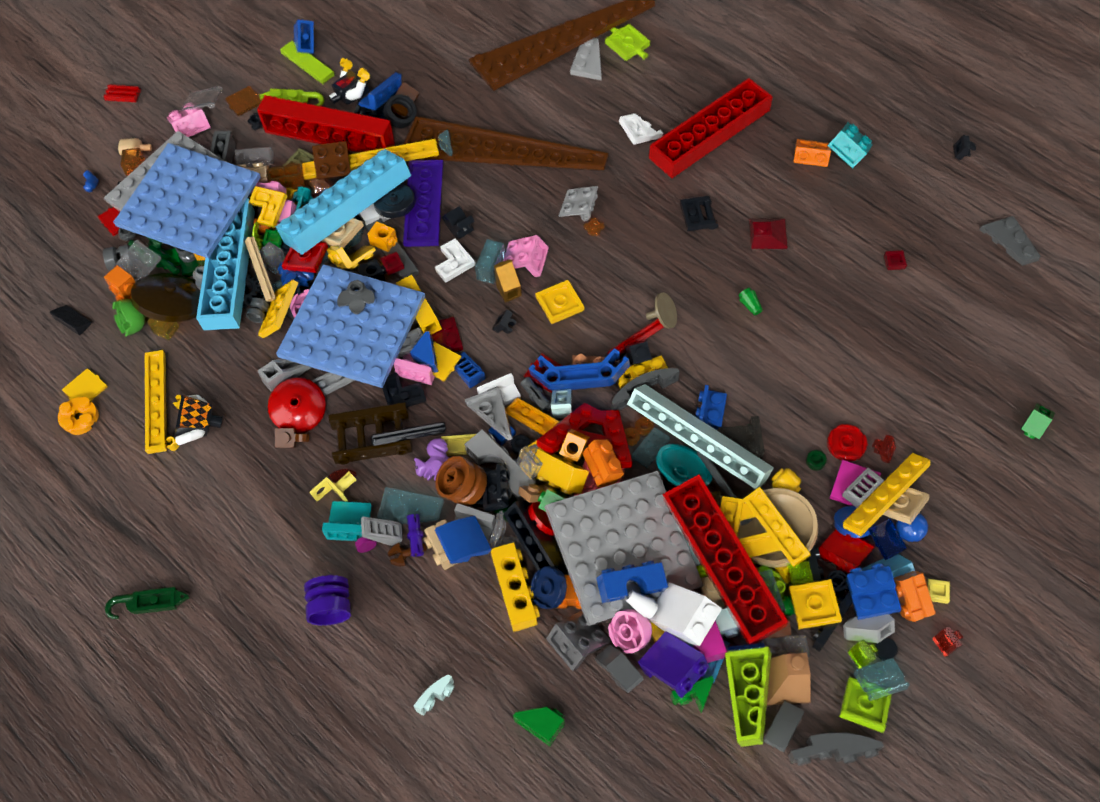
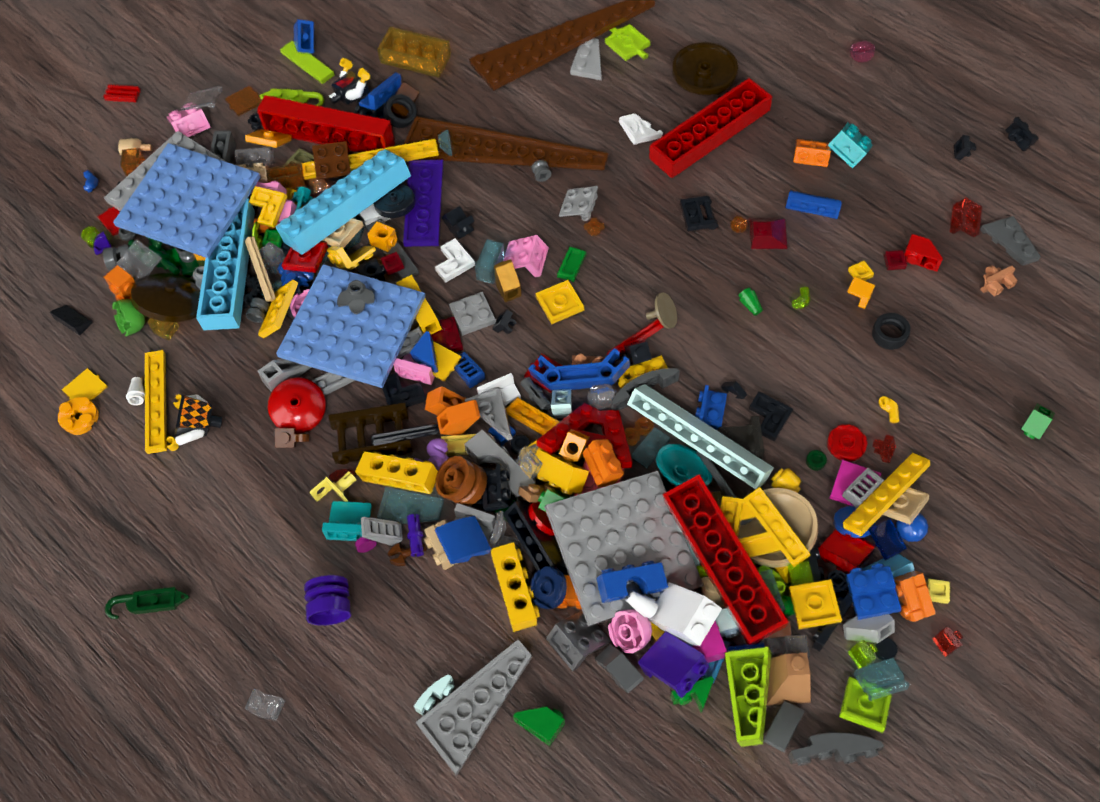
(89, 235): none -> clear neon green wheel
(100, 243): none -> dark purple tile
(136, 391): none -> white cone
(264, 705): none -> clear bracket
(268, 138): none -> light orange plate
(397, 472): none -> yellow brick
(414, 52): none -> clear yellow brick
(440, 399): none -> orange slope
(458, 418): none -> orange slope
(465, 714): none -> light grey wing
(472, 313): none -> light grey plate
(541, 170): none -> dark grey wheel
(571, 264): none -> green tile
(601, 396): none -> clear head
(705, 68): none -> dark brown dish
(734, 388): none -> black tile
(739, 224): none -> clear orange plate
(775, 415): none -> black plate
(803, 300): none -> clear neon green arm
(813, 204): none -> blue panel
(861, 271): none -> yellow tile
(862, 51): none -> clear pink hair
(862, 290): none -> light orange panel
(891, 407): none -> yellow arm
(892, 319): none -> black tyre
(923, 253): none -> red slope
(966, 217): none -> clear red bracket
(995, 277): none -> nougat hips
(1020, 133): none -> black hips

